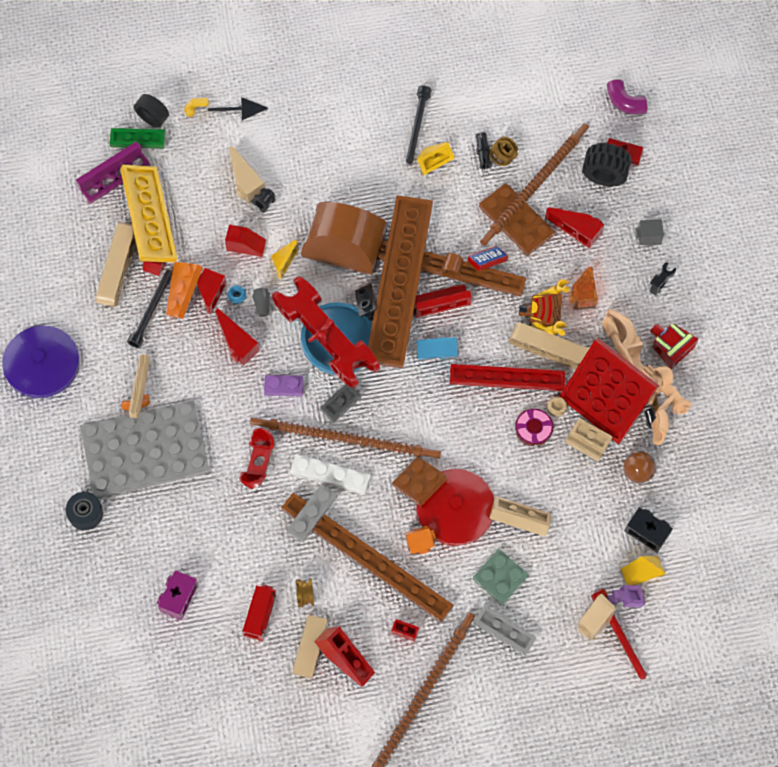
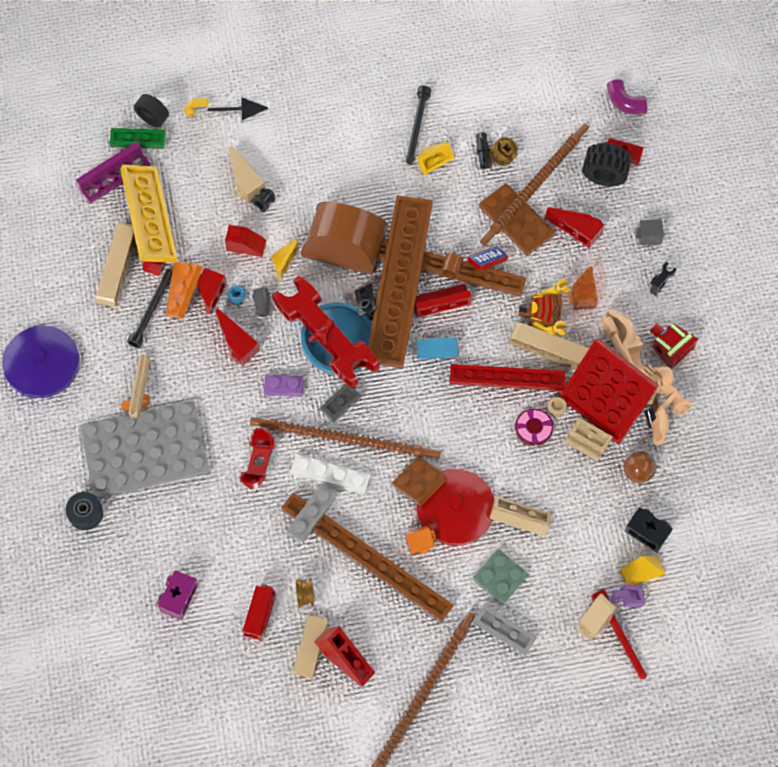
(405, 630): red piece -> none

